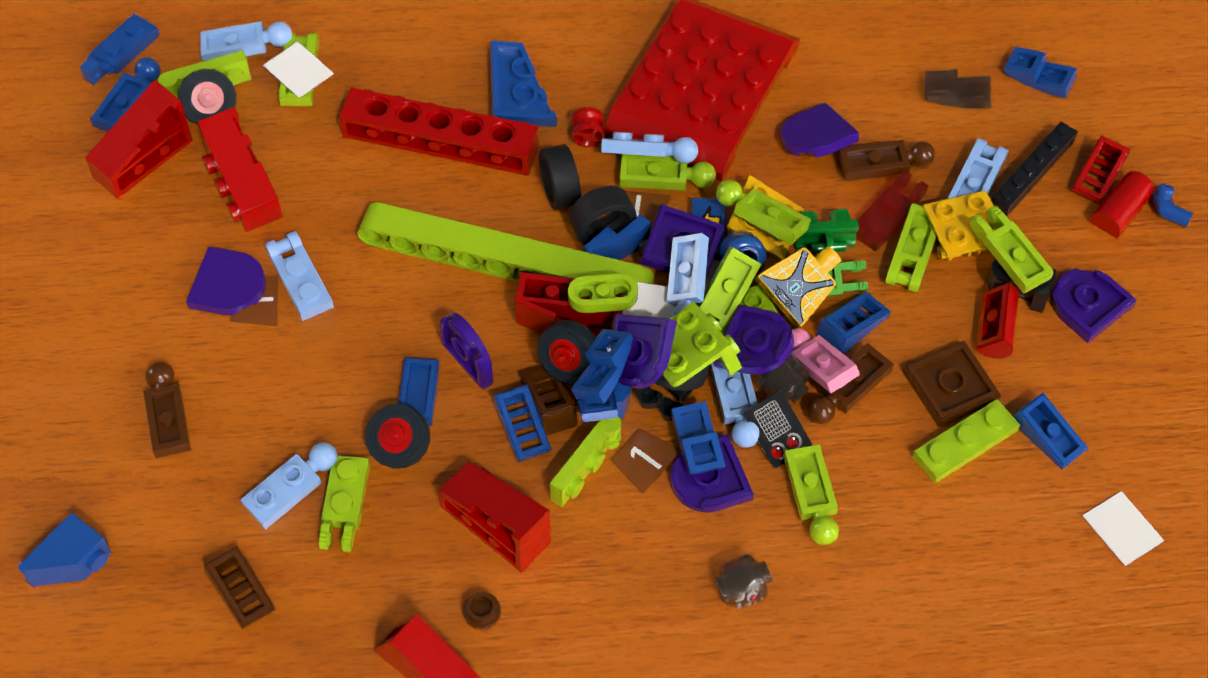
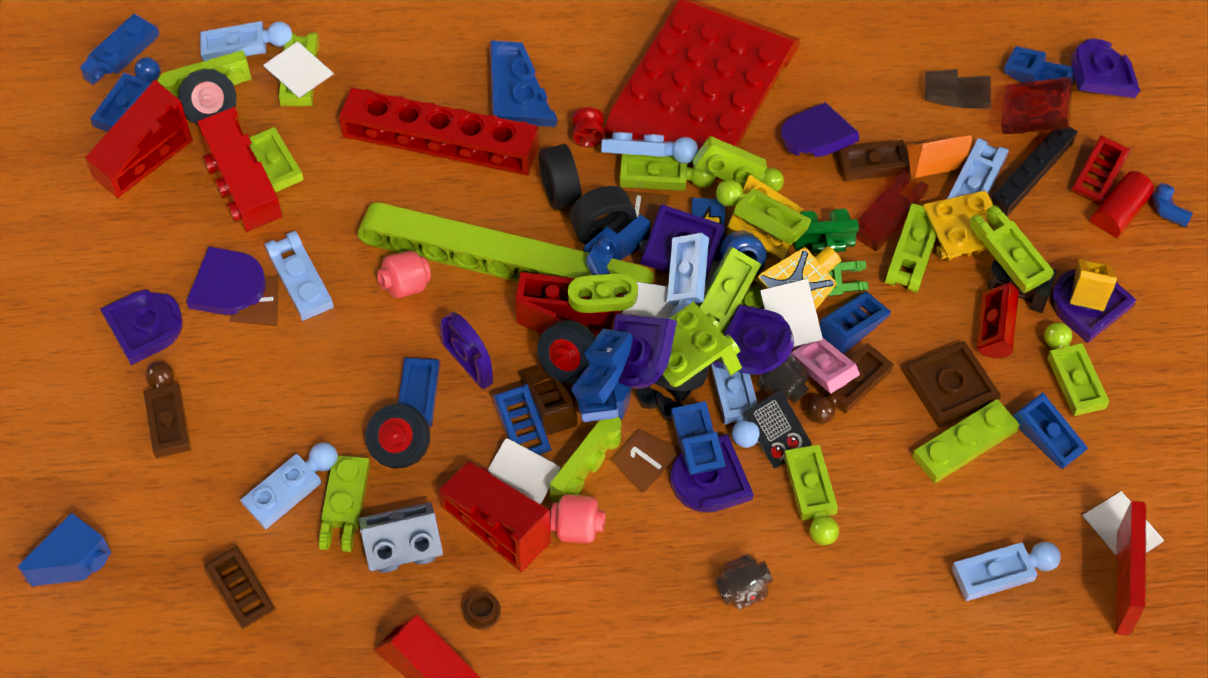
(144, 323): none -> dark purple tile
(276, 159): none -> lime plate
(400, 537): none -> brick
(404, 274): none -> coral head
(523, 470): none -> white sticker
(577, 518): none -> coral head
(600, 256): none -> blue arm
(735, 164): none -> lime plate
(798, 309): none -> white sticker
(938, 155): none -> orange slope
(1003, 568): none -> light blue plate
(1037, 106): none -> clear red plate
(1074, 371): none -> lime plate
(1092, 284): none -> yellow slope
(1103, 69): none -> dark purple tile
(1131, 568): none -> red tile

